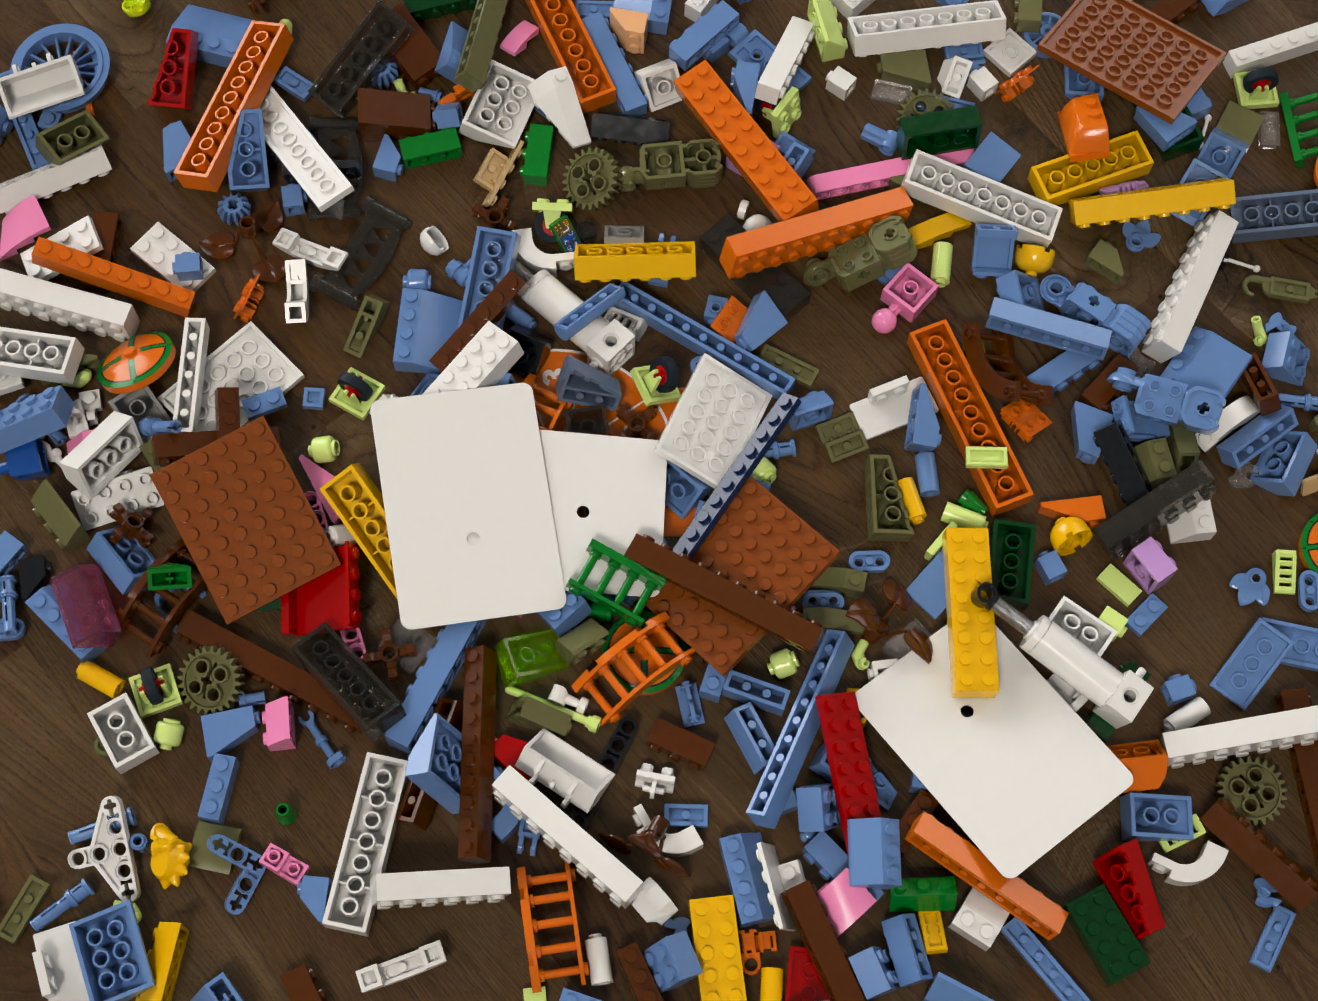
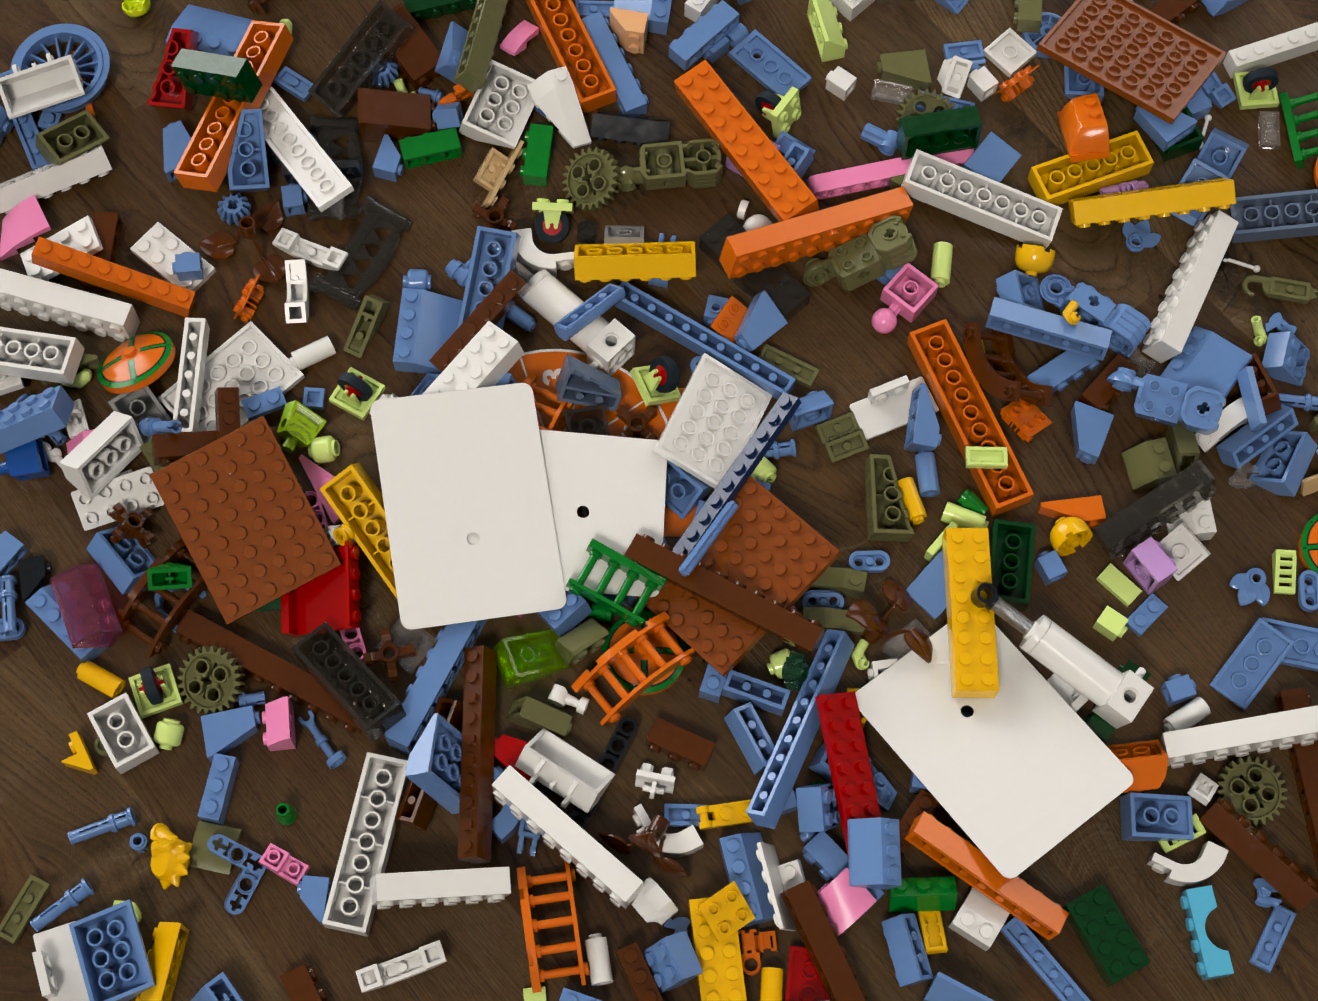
(58, 518): olive slope -> none
(81, 759): none -> yellow slope
(91, 403): white plate -> none
(107, 840): white beam -> none
(216, 75): none -> dark green brick
(298, 426): none -> lime torso
(312, 353): none -> white brick
(343, 534): none -> yellow bush
(433, 241): white hair -> none
(535, 348): black slope -> none
(565, 234): tile -> none
(590, 722): yellowish green piece -> none
(637, 326): white slope -> none
(658, 84): white slope -> none
(689, 704): medium blue hinge -> none
(708, 538): none -> medium blue axle
(723, 814): none -> yellow plate
(726, 911): none -> yellow hinge
(744, 83): medium blue slope -> none
(784, 60): white brick -> none
(795, 671): none -> clear green gear
(874, 972): medium blue slope -> none
(926, 28): white brick -> none
(937, 228): yellow slope -> none
(993, 250): medium blue panel -> none
(1070, 314): none -> yellow arm
(1083, 625): white brick -> none
(1106, 261): olive slope -> none
(1122, 461): black brick -> none
(1131, 888): red wedge -> none
(1137, 428): medium blue panel -> none
(1184, 550): none -> white plate
(1203, 789): none -> white bracket
(1212, 960): none -> medium azure arch
(1218, 93): none -> medium blue slope
(1240, 122): olive slope -> none
(1251, 398): none -> medium blue tile

